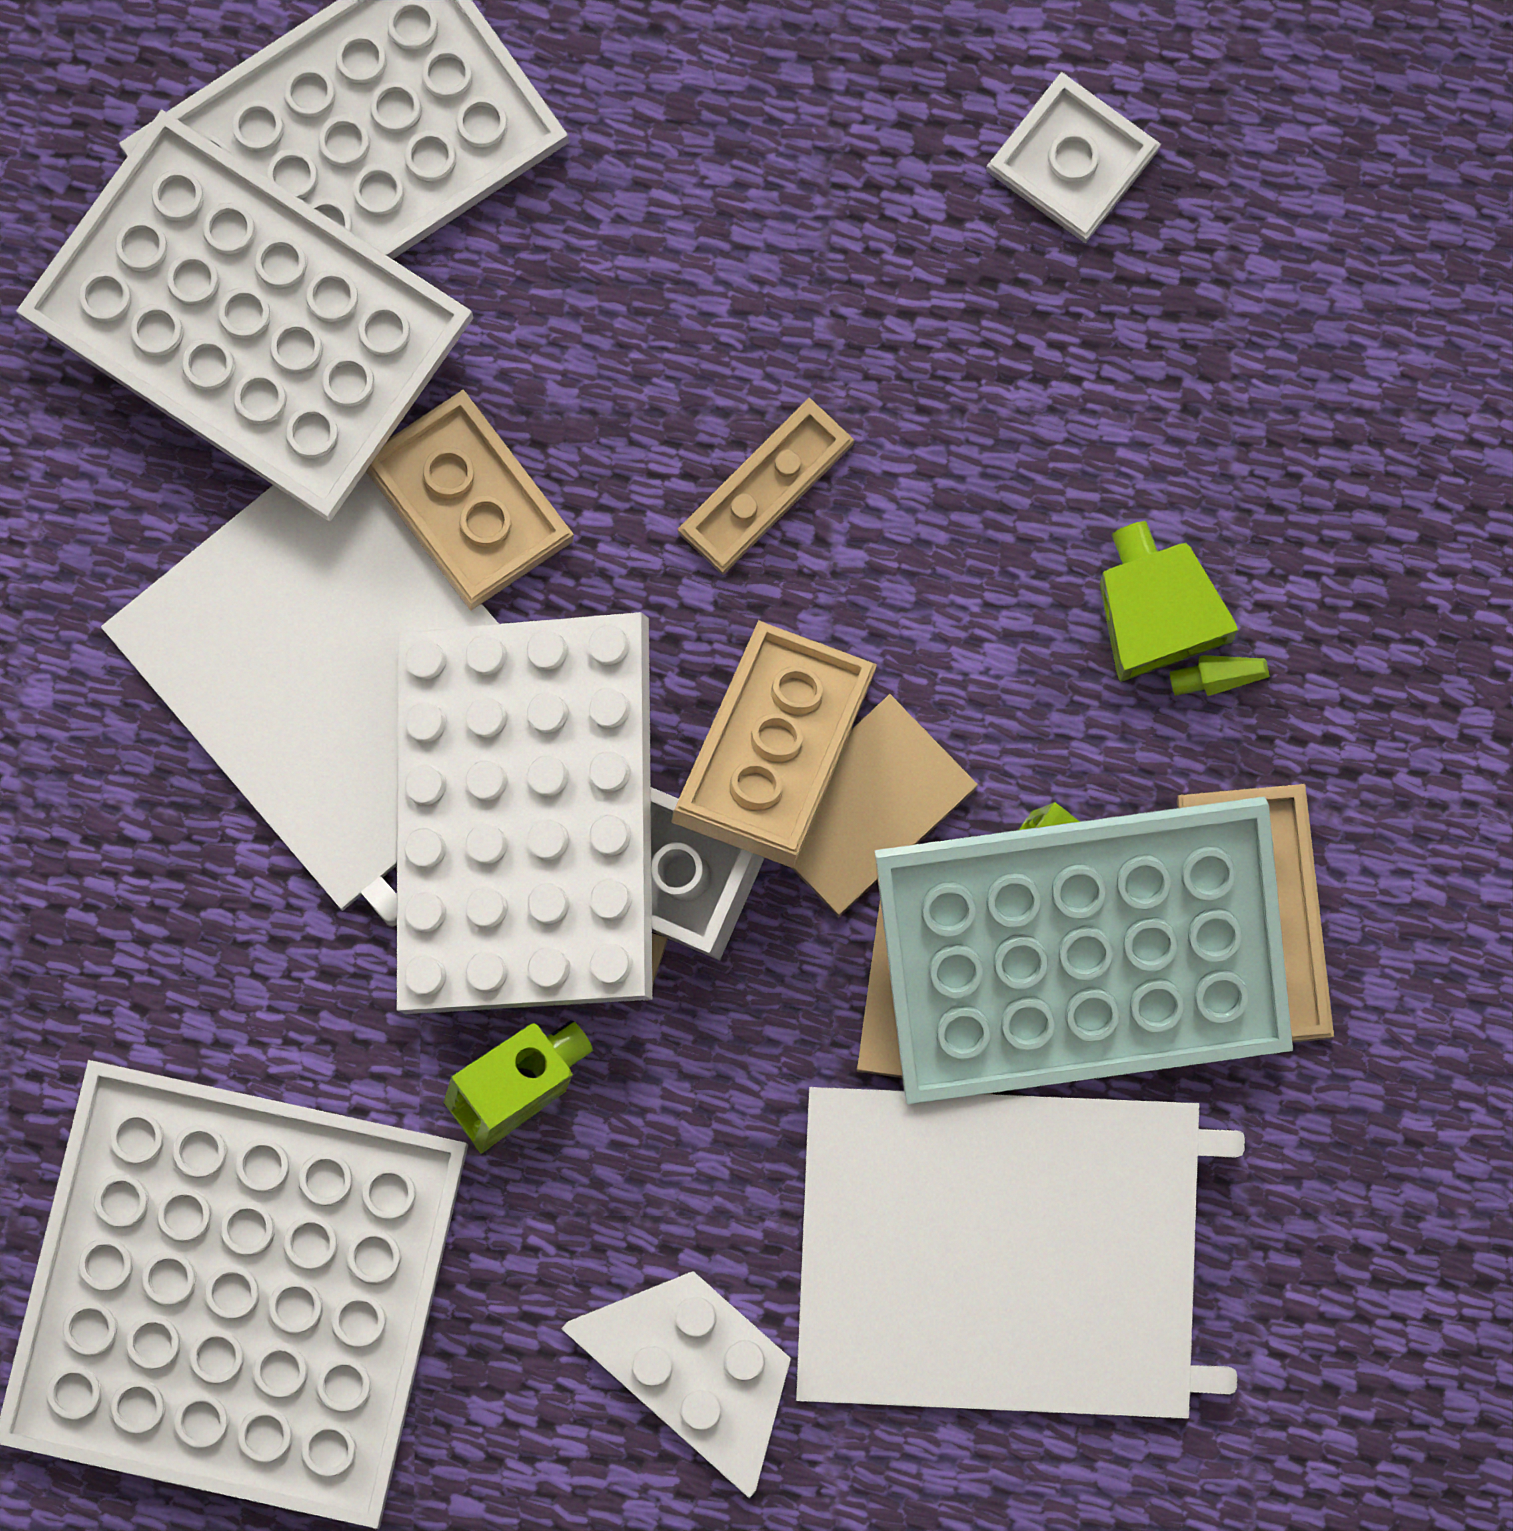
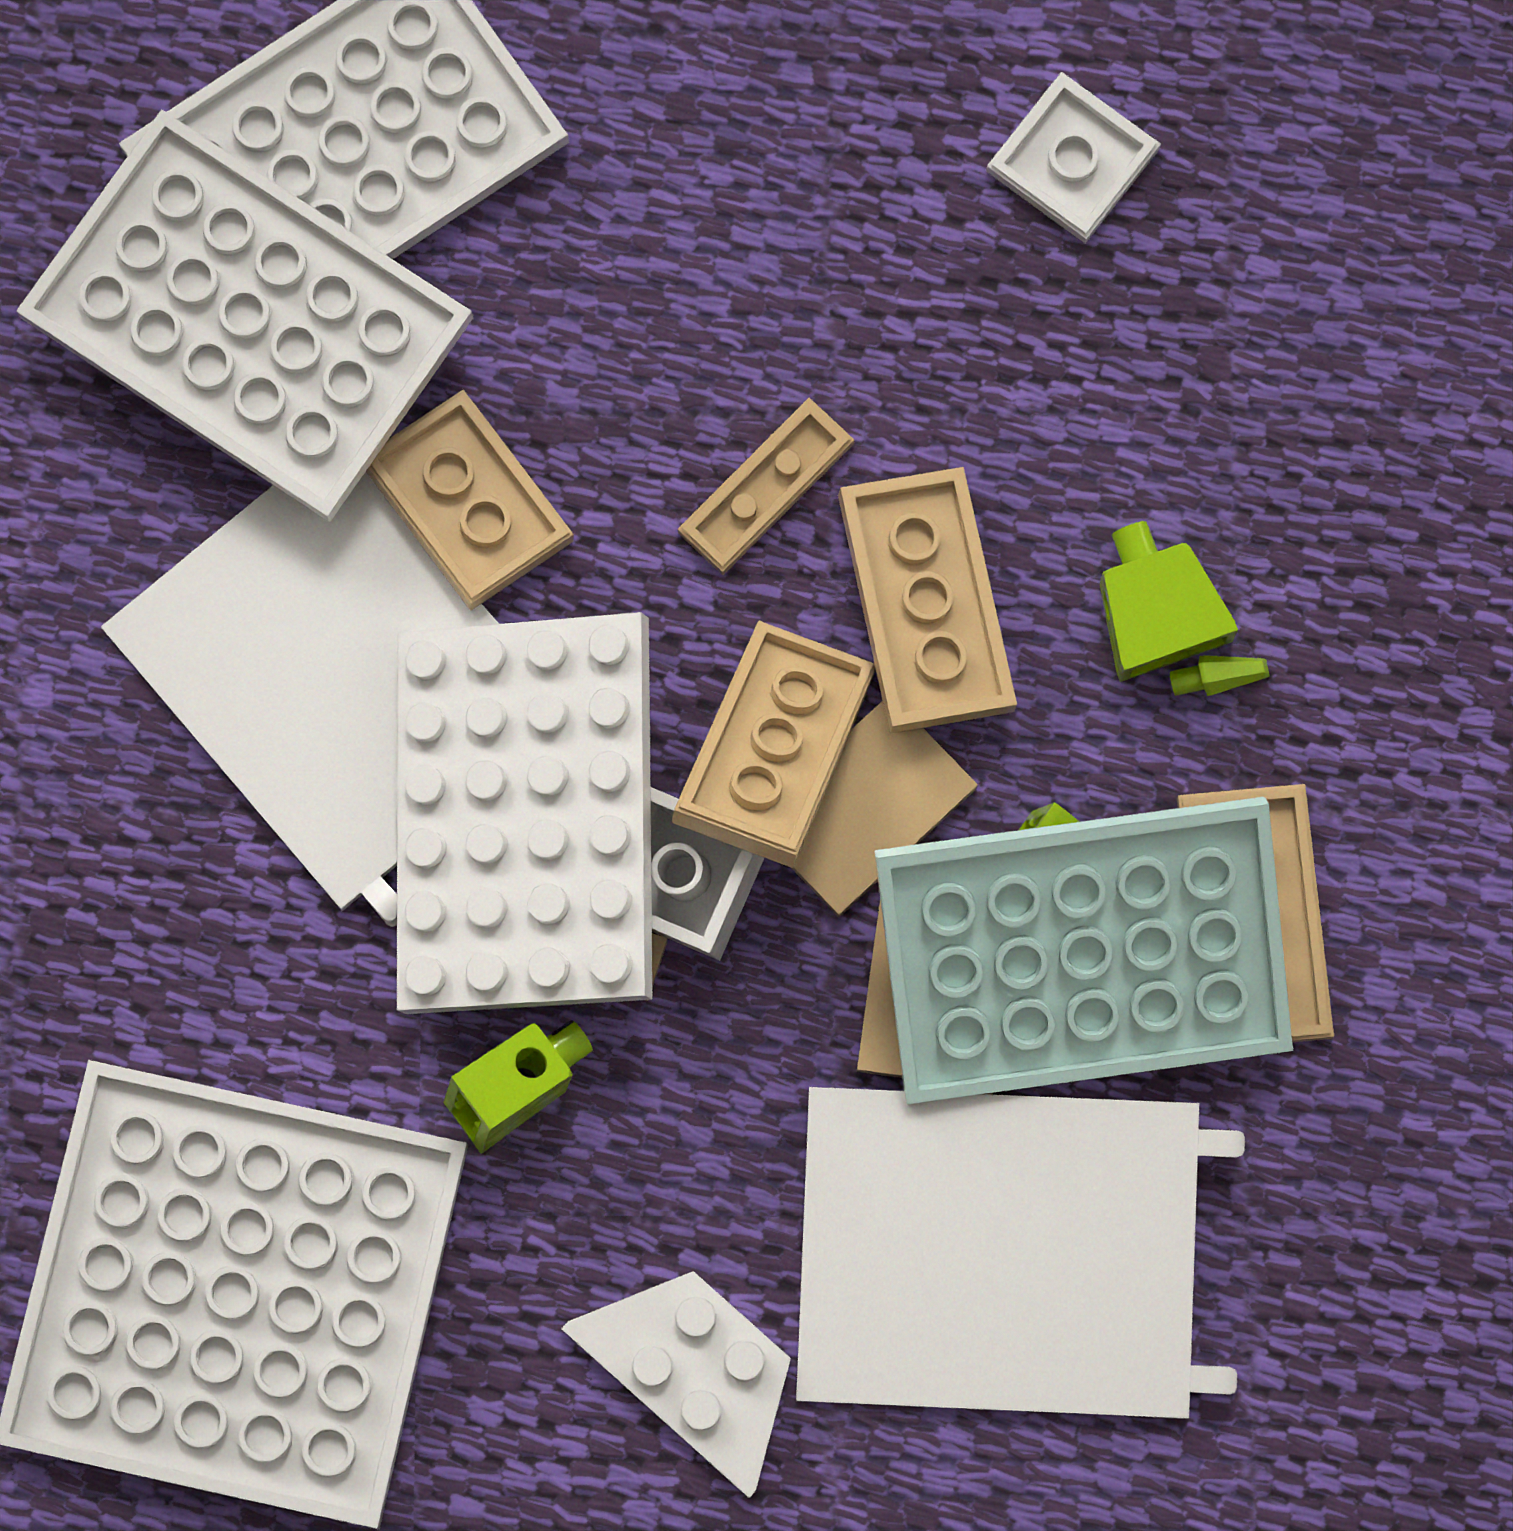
(927, 600): none -> tan plate

